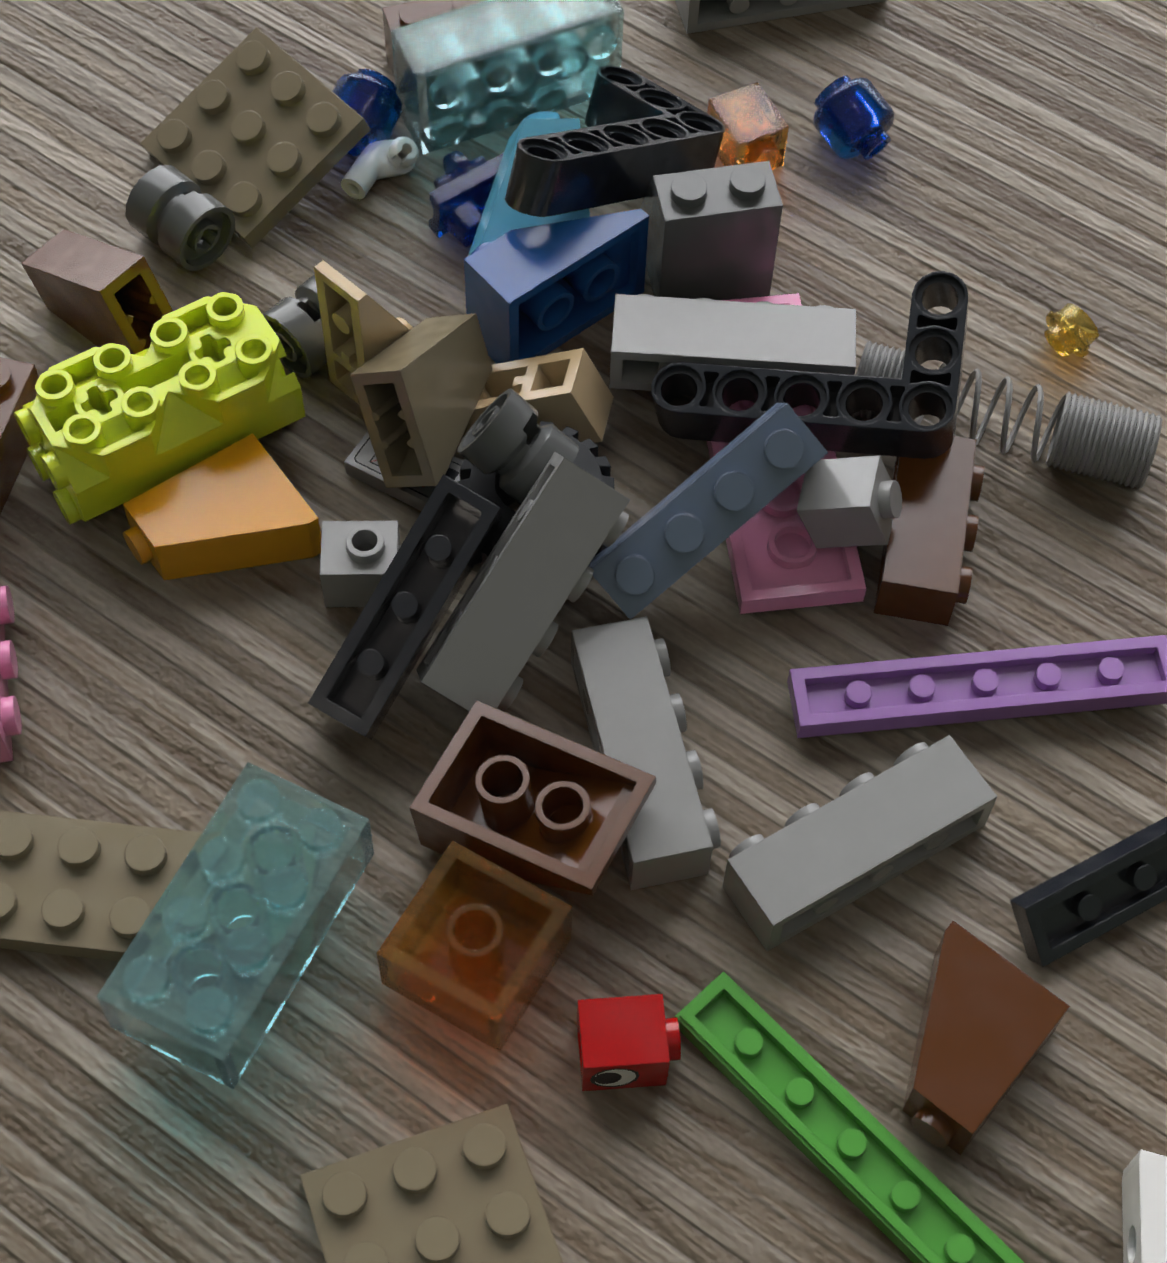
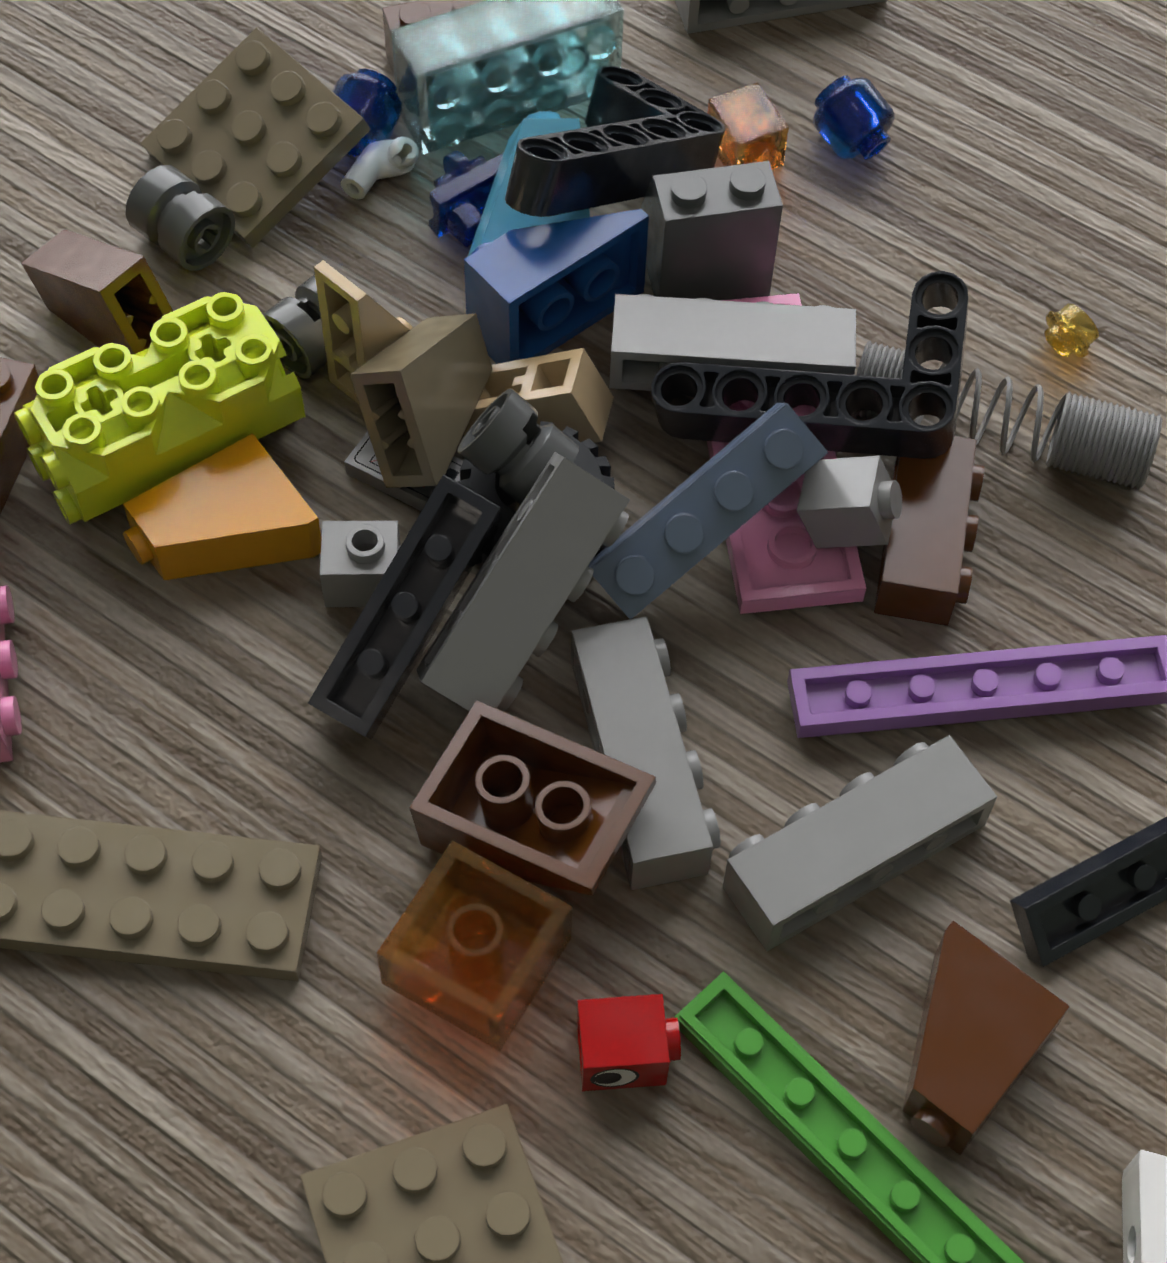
(238, 925): clear light blue brick -> none

